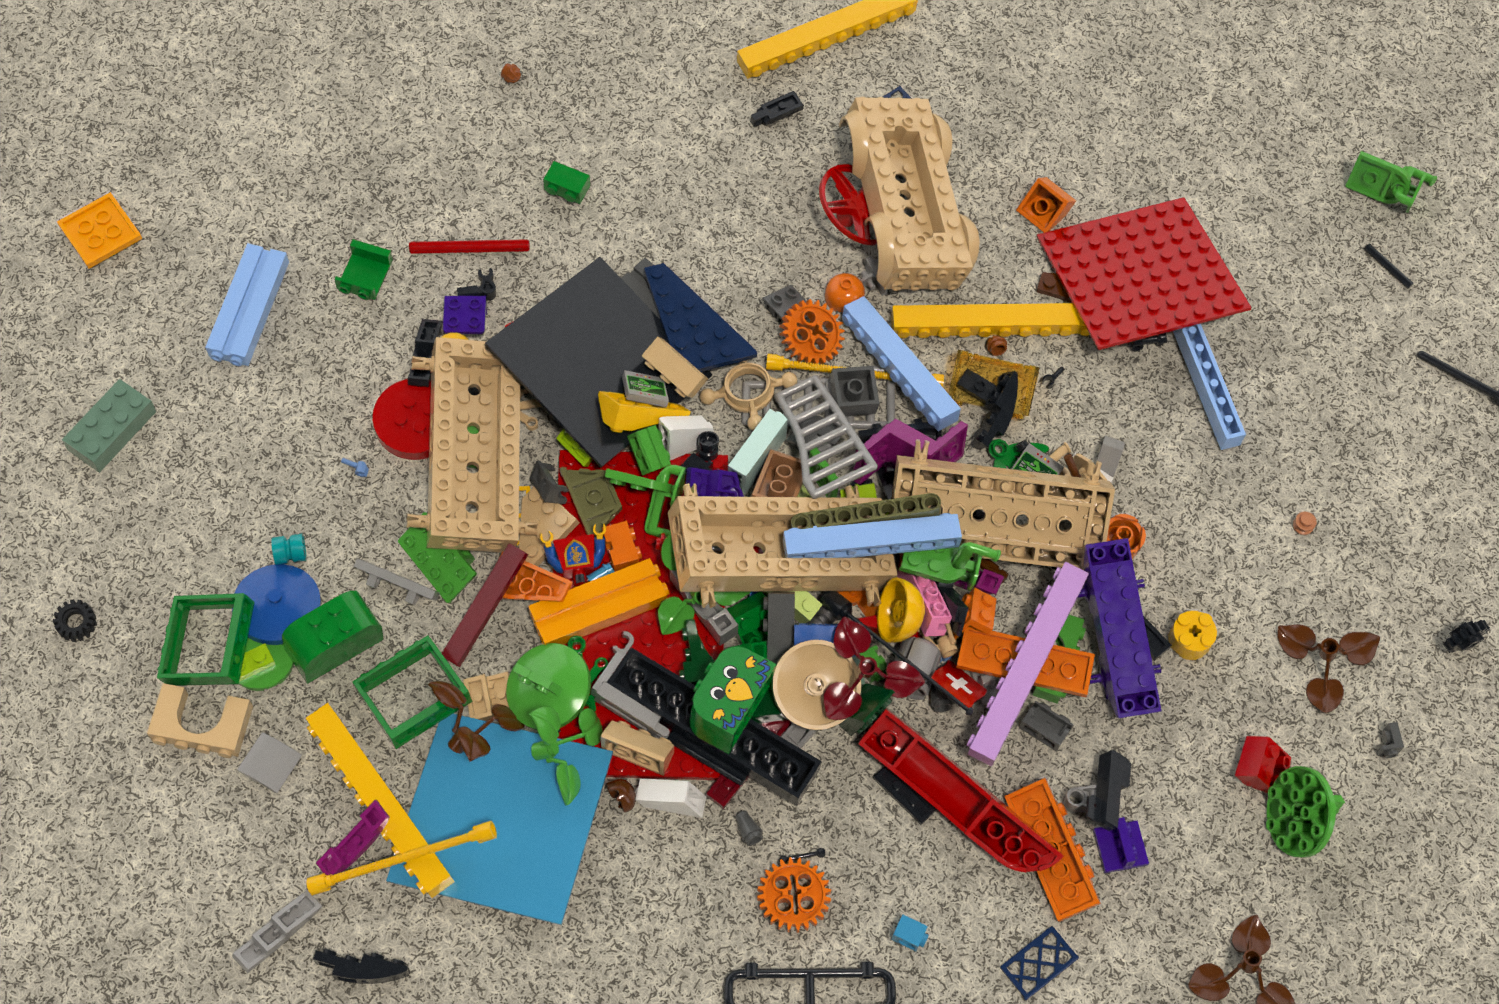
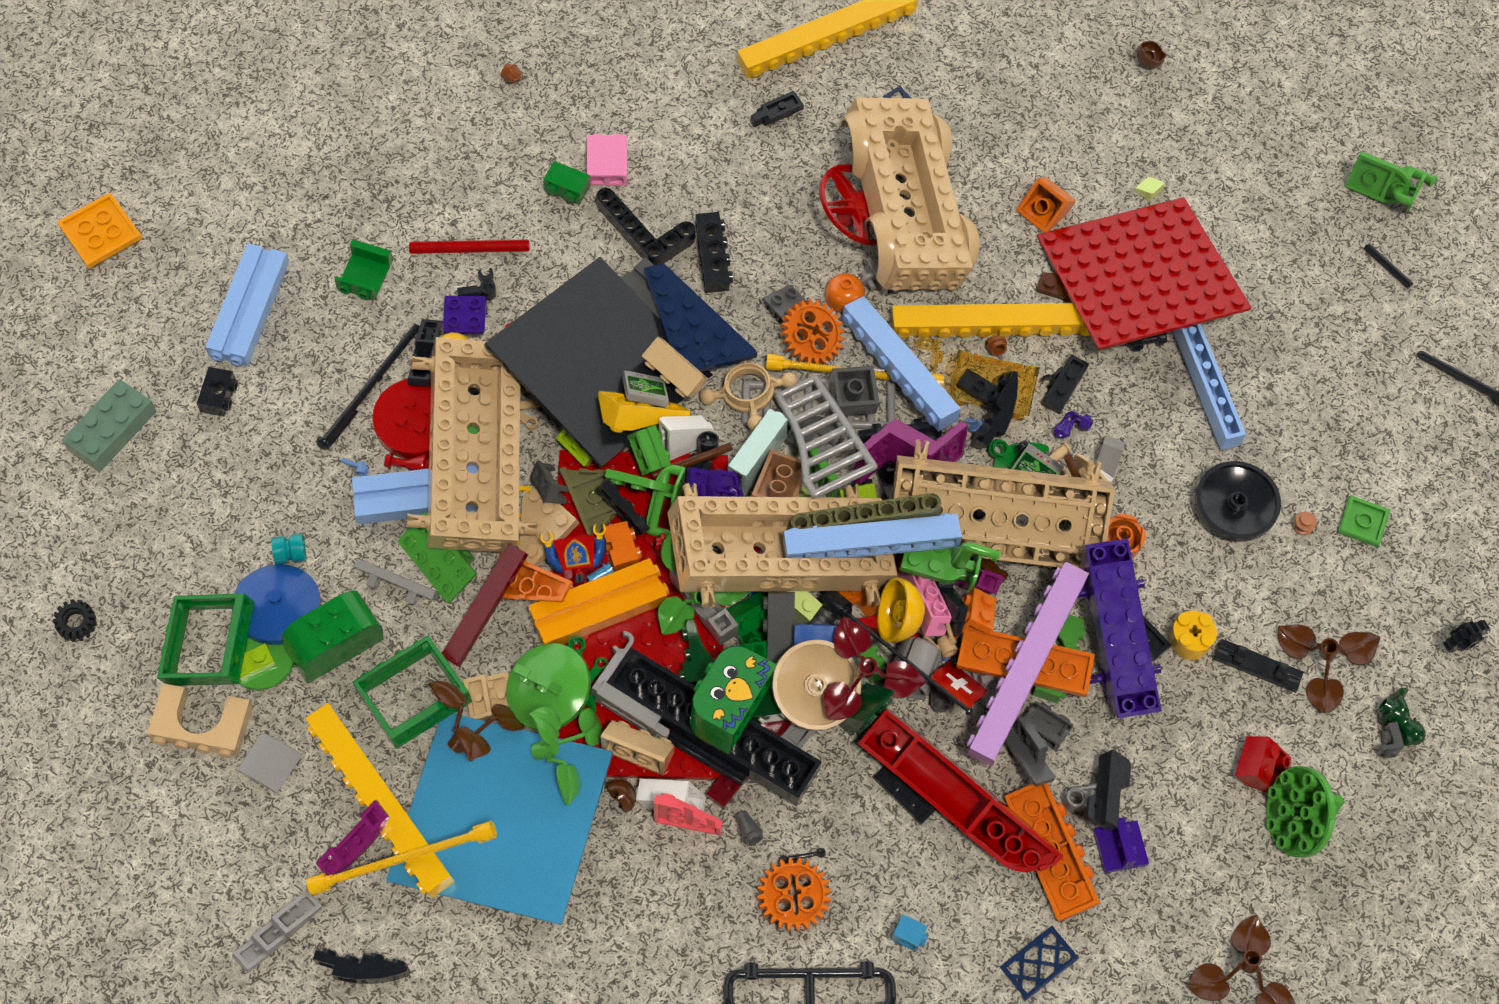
(214, 381): none -> black brick
(350, 412): none -> black bar
(393, 495): none -> light blue brick
(415, 463): none -> red piece
(607, 160): none -> bright pink panel
(622, 507): none -> black plate
(641, 233): none -> black beam
(681, 814): none -> coral plate
(699, 458): none -> reddish brown bar
(712, 224): none -> black brick
(934, 347): none -> clear yellow bracket
(974, 424): none -> medium blue hand
(1030, 751): none -> dark grey bracket
(1064, 428): none -> dark purple piece
(1065, 384): none -> black plate
(1150, 54): none -> reddish brown hair
(1150, 188): none -> yellowish green slope
(1238, 501): none -> black dish
(1258, 665): none -> black hinge
(1363, 521): none -> bright green tile
(1397, 711): none -> dark green animal

